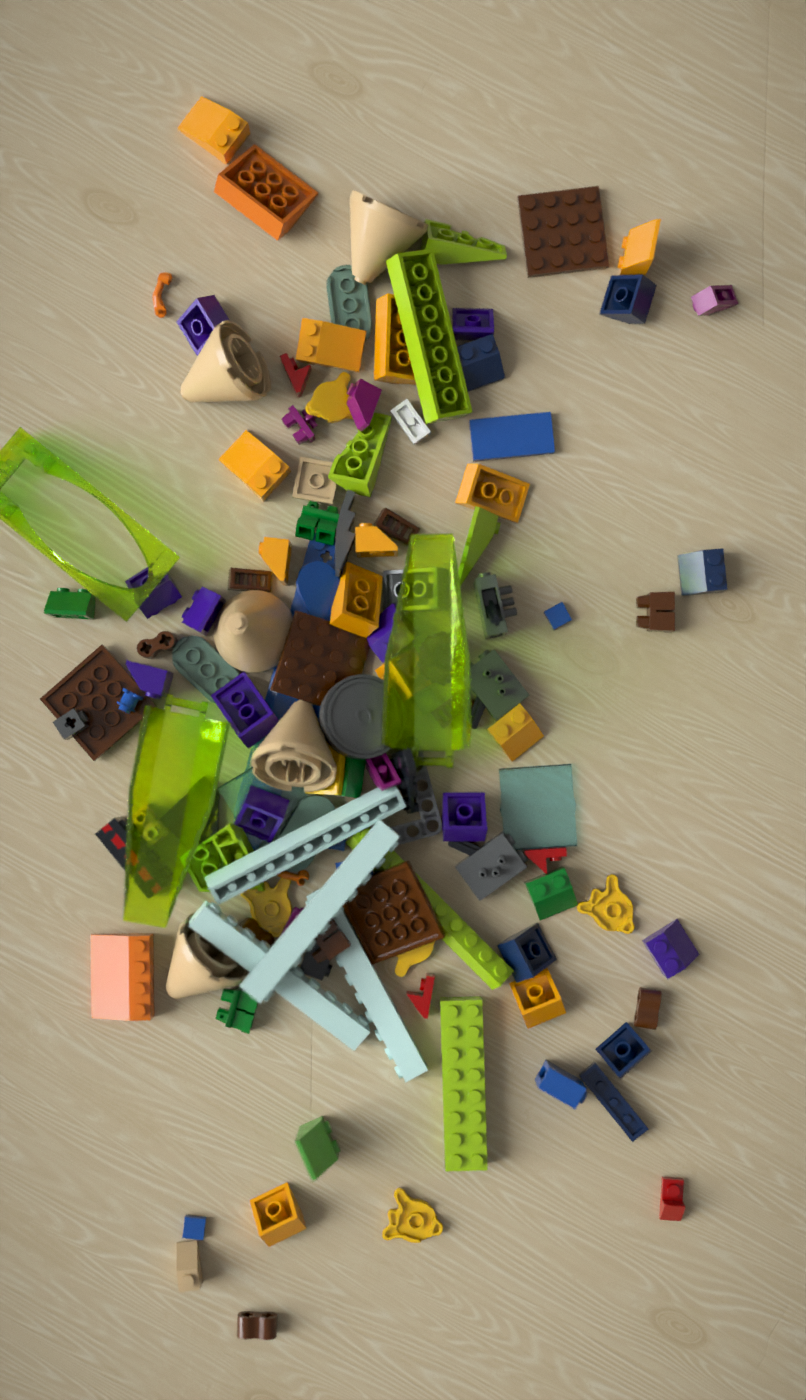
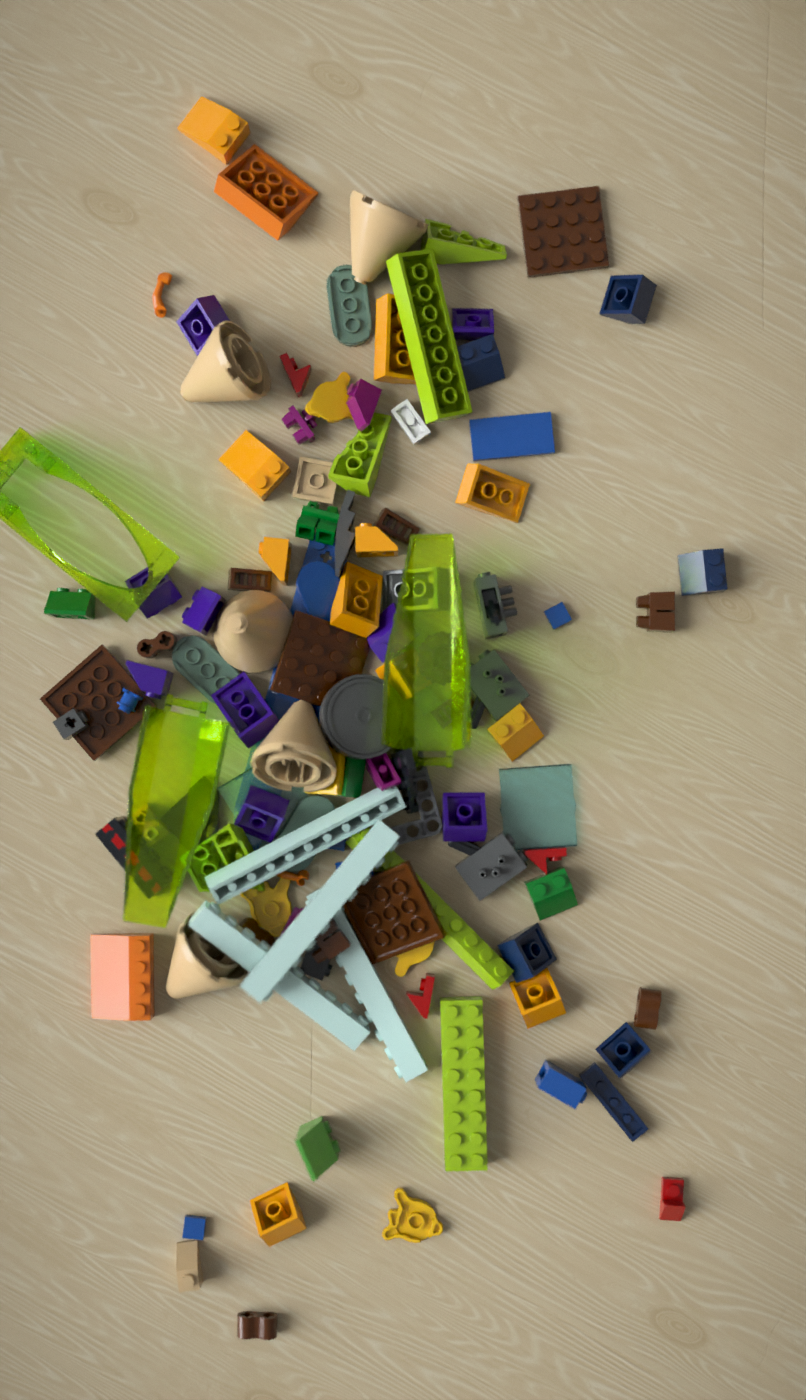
(241, 1010): green hips -> none
(330, 345): light orange slope -> none
(480, 534): lime wedge -> none
(609, 908): yellow tile -> none
(639, 248): light orange slope -> none
(671, 949): dark purple slope -> none
(714, 299): slope -> none

